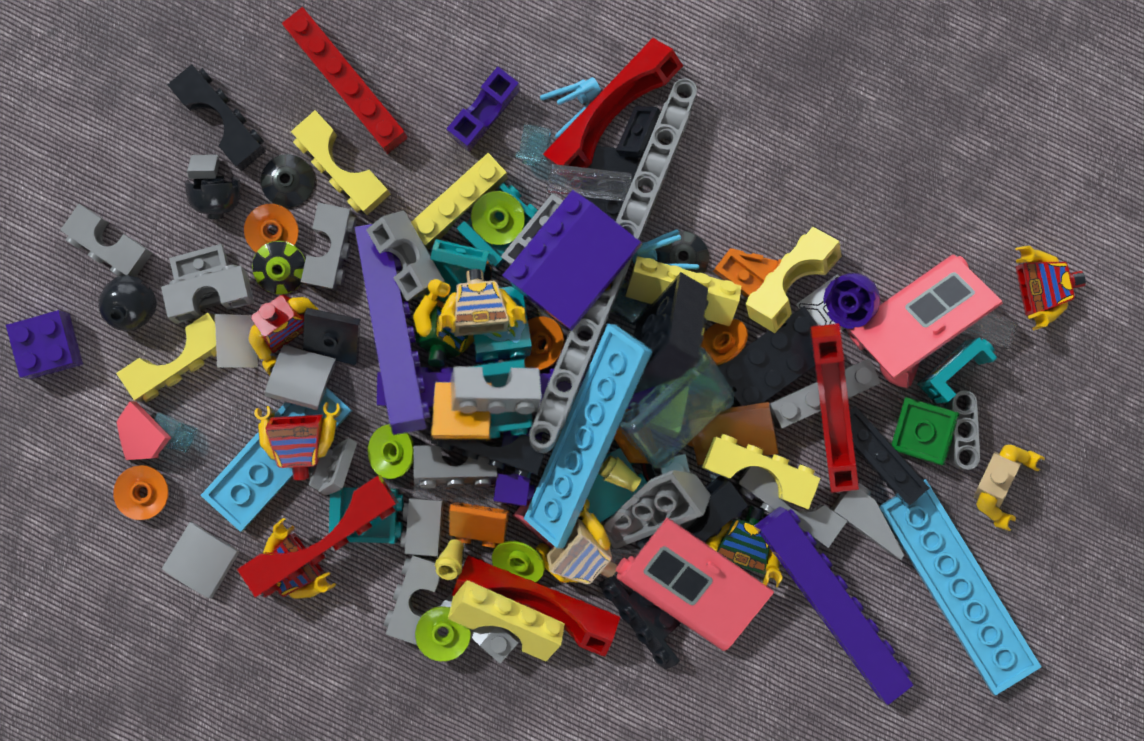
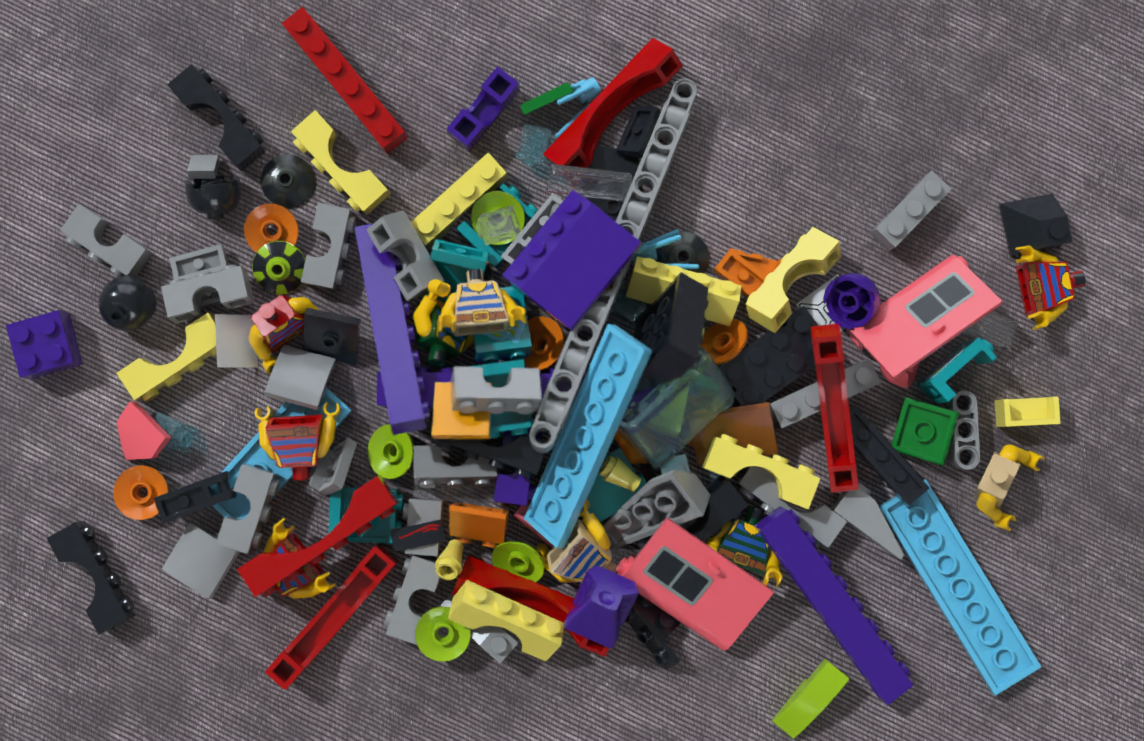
(109, 603): none -> black arch
(193, 497): none -> black plate
(258, 487): none -> light grey arch
(331, 617): none -> red arch
(417, 535): none -> black sticker
(498, 225): none -> clear brick
(546, 98): none -> green tile
(601, 606): none -> dark purple piece
(810, 698): none -> lime slope
(910, 211): none -> light grey arch
(1027, 411): none -> light yellow panel
(1035, 223): none -> black slope

